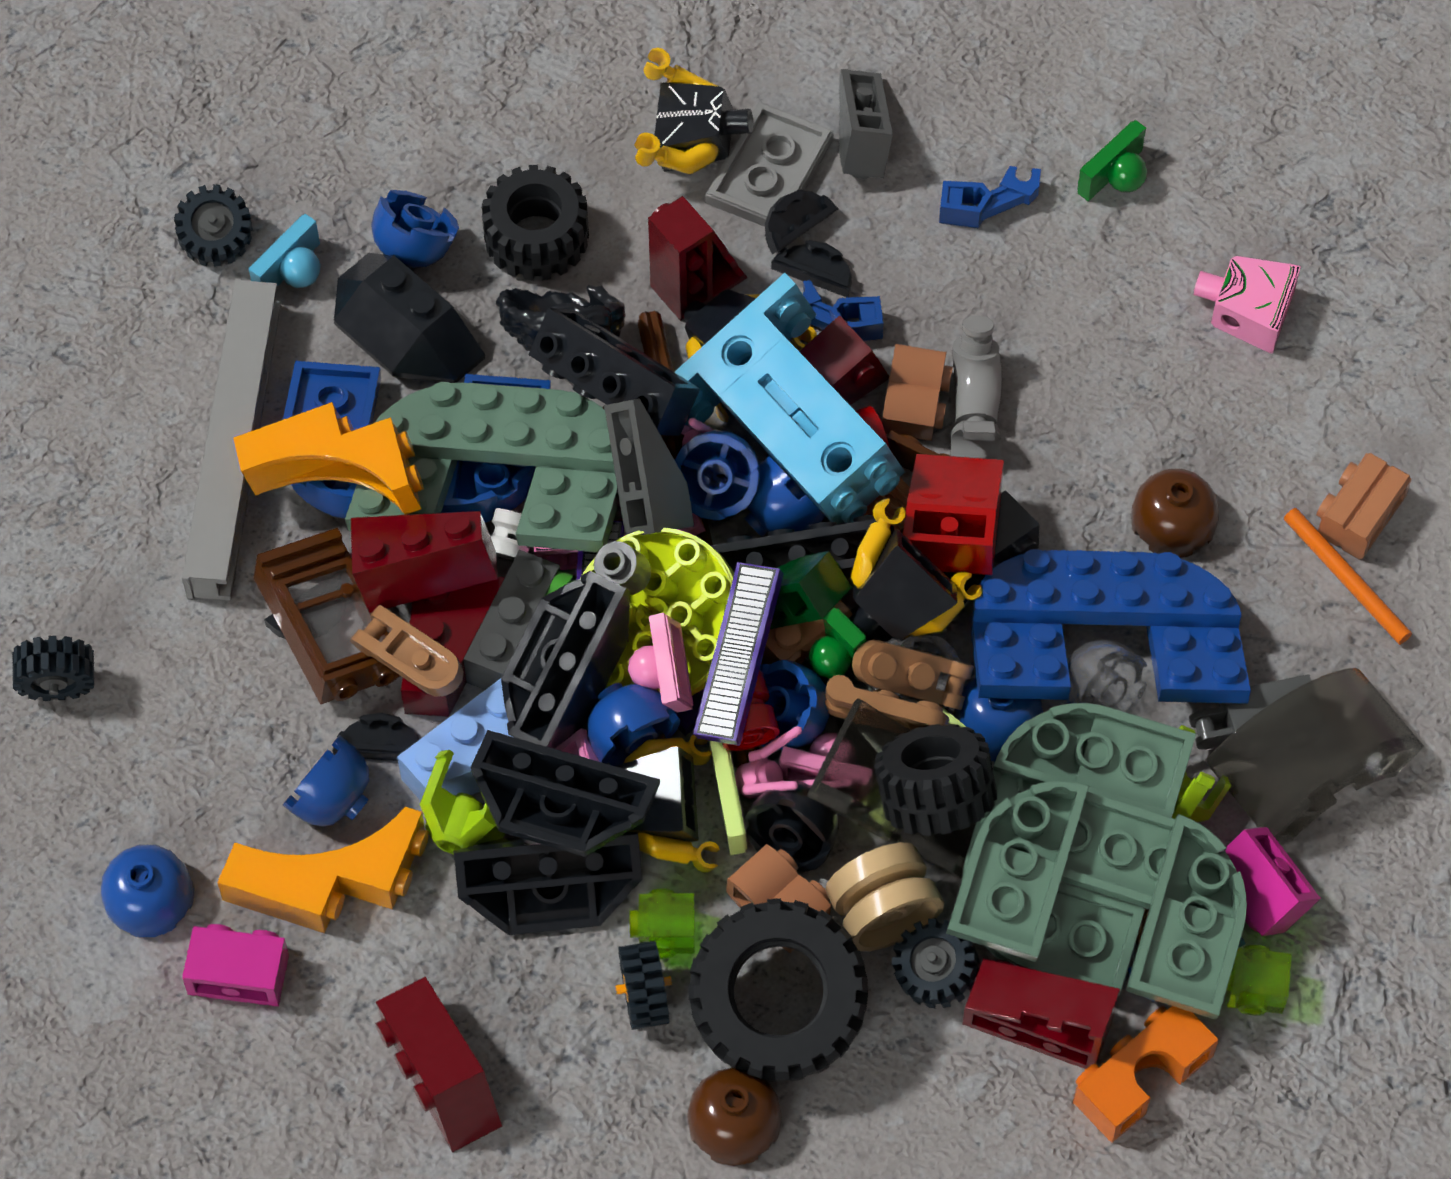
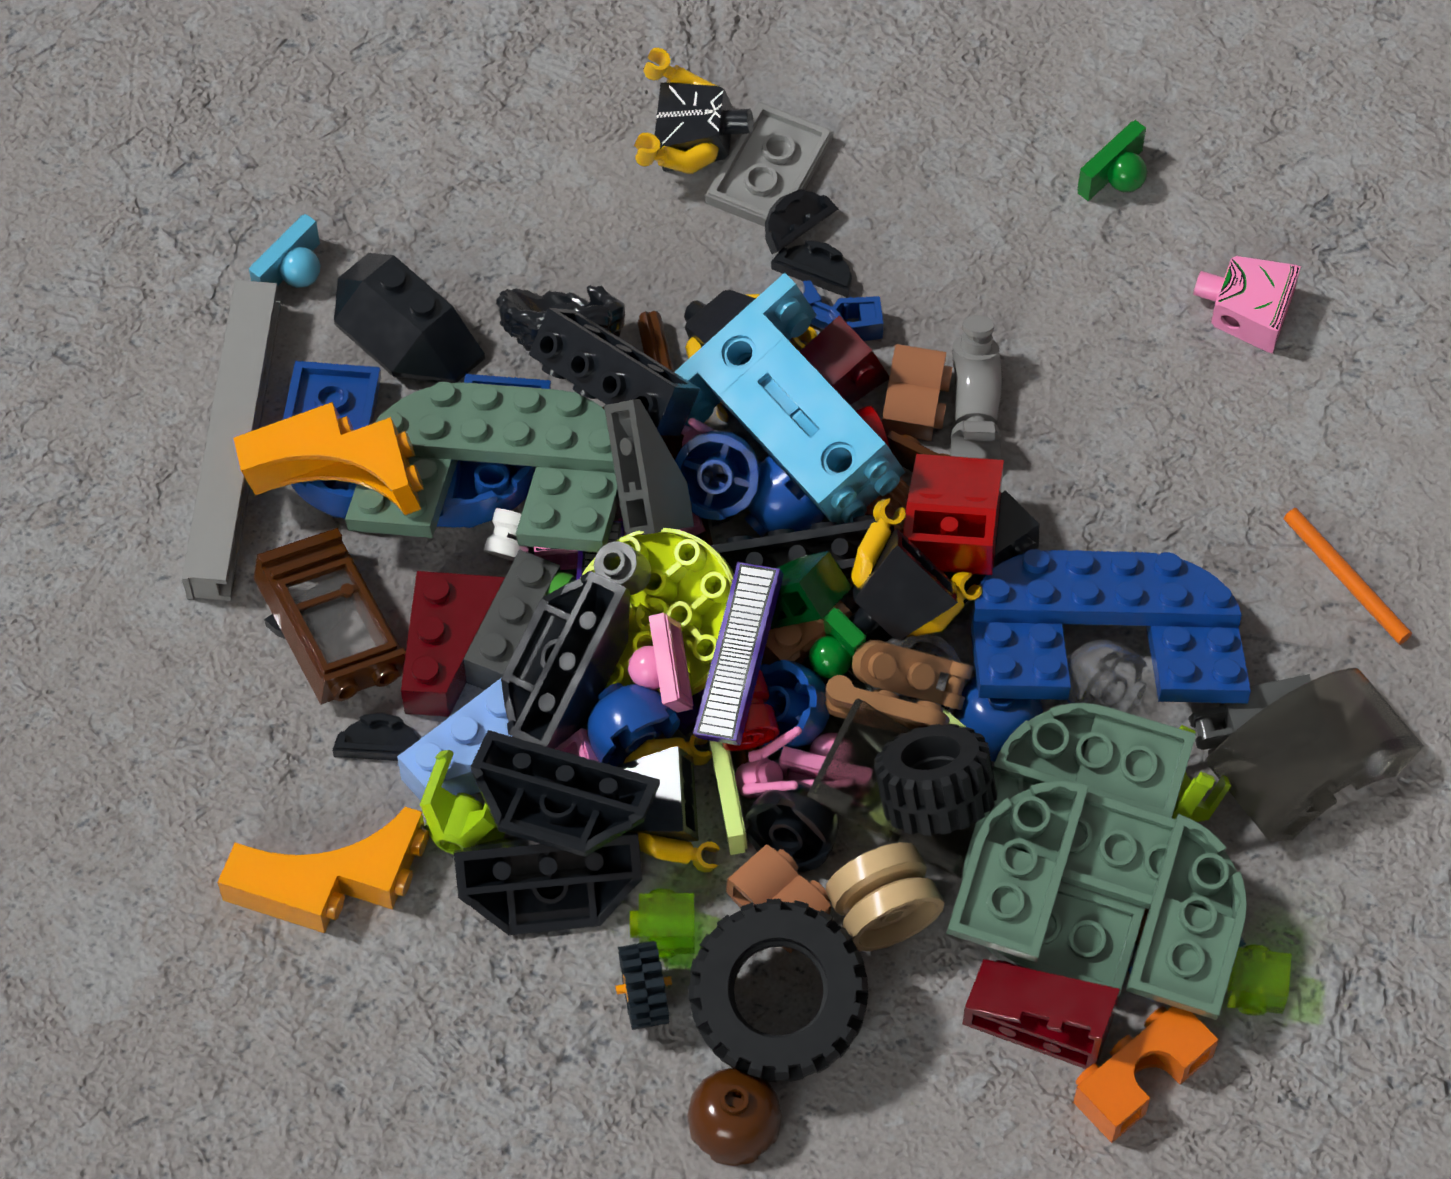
(53, 668): black wheel -> none
(146, 890): blue cylinder -> none
(213, 225): black wheel -> none
(236, 965): dark pink brick -> none
(332, 787): blue cylinder -> none
(409, 653): medium nougat plate -> none
(411, 229): blue cylinder -> none
(419, 556): dark red wedge -> none
(439, 1062): dark red wedge -> none
(528, 195): black tyre -> none
(687, 258): dark red wedge -> none
(863, 124): dark grey slope -> none
(934, 964): black wheel -> none
(1008, 195): blue piece -> none
(1175, 512): reddish brown cylinder -> none
(1273, 883): dark pink brick -> none
(1363, 504): nougat brick -> none

